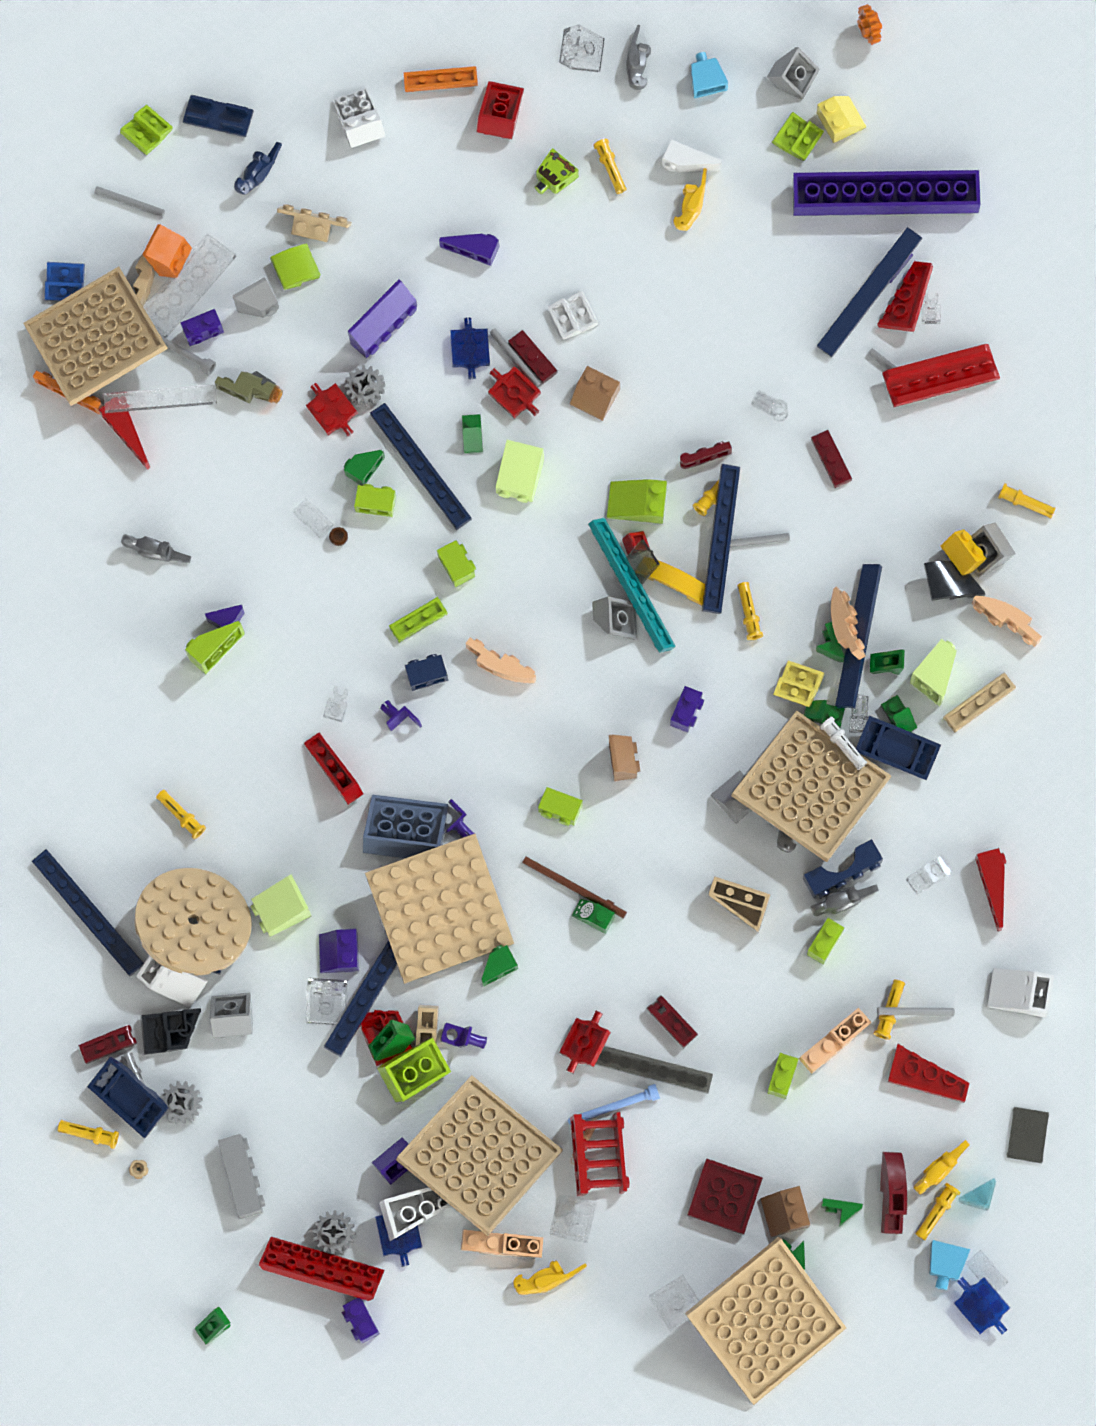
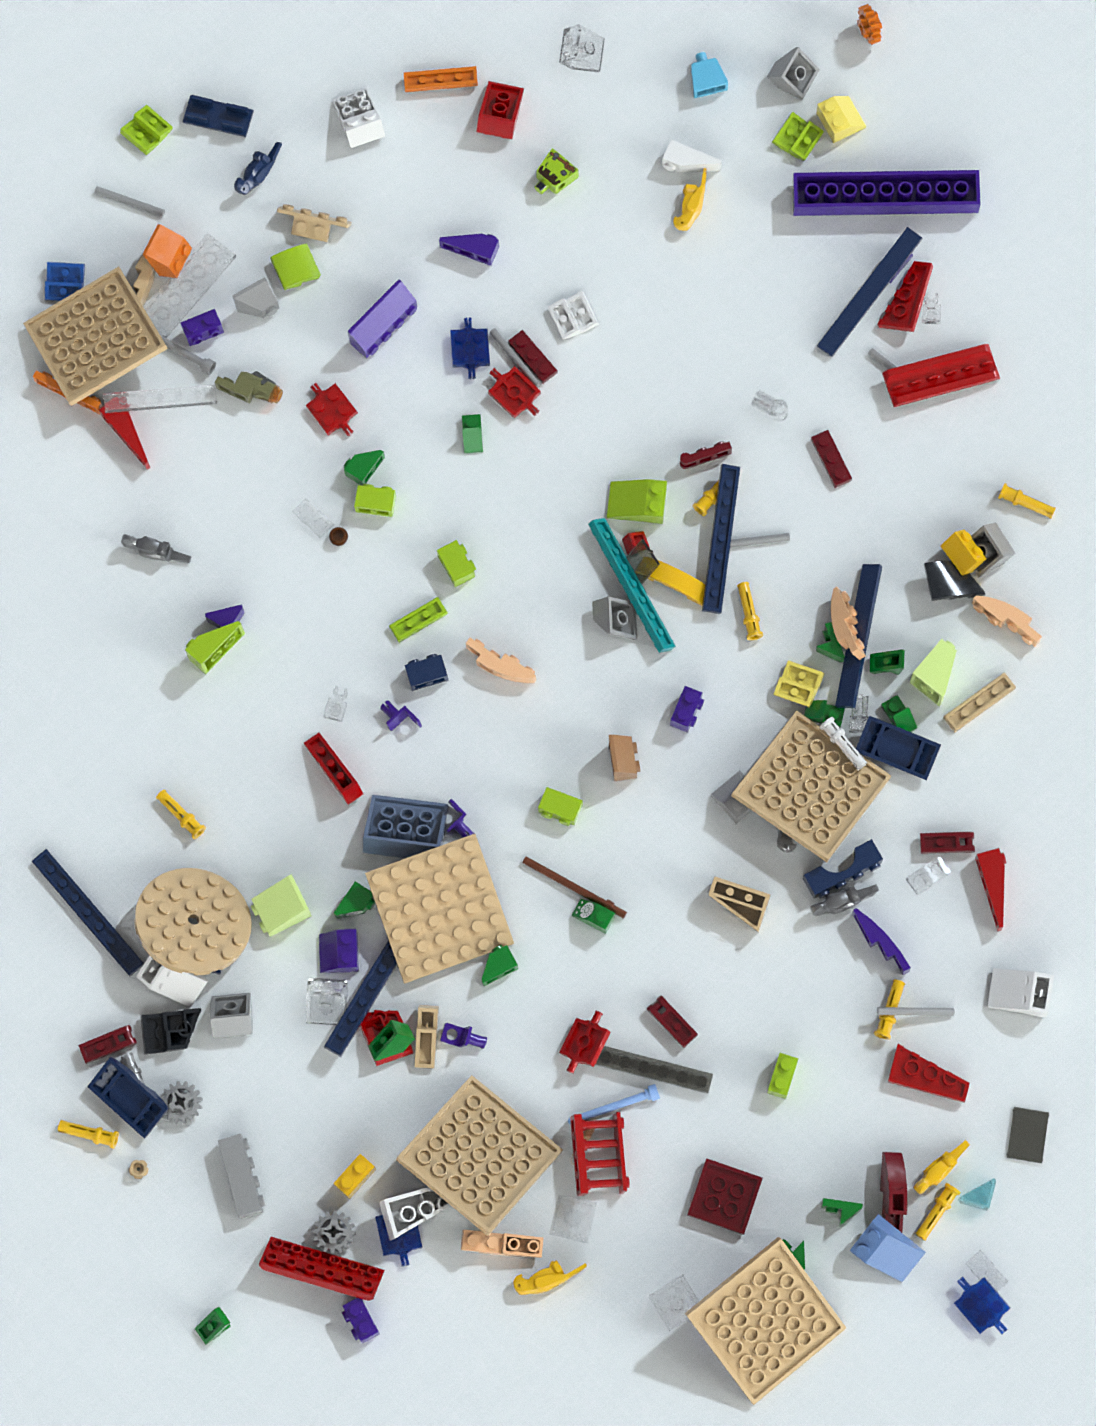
(355, 902): none -> green slope
(355, 1176): none -> yellow brick
(361, 378): light grey gear -> none
(387, 1164): dark purple brick -> none
(413, 1070): lime slope -> none
(420, 466): dark blue tile -> none
(519, 471): yellowish green slope -> none
(595, 393): medium nougat slope -> none
(607, 158): yellow pin -> none
(637, 62): flat silver animal -> none
(785, 1211): medium nougat slope -> none
(825, 941): lime brick -> none
(835, 1040): light nougat slope -> none
(876, 936): none -> dark purple slope
(887, 1249): none -> medium blue slope
(946, 842): none -> dark red plate
(946, 1262): medium azure torso -> none

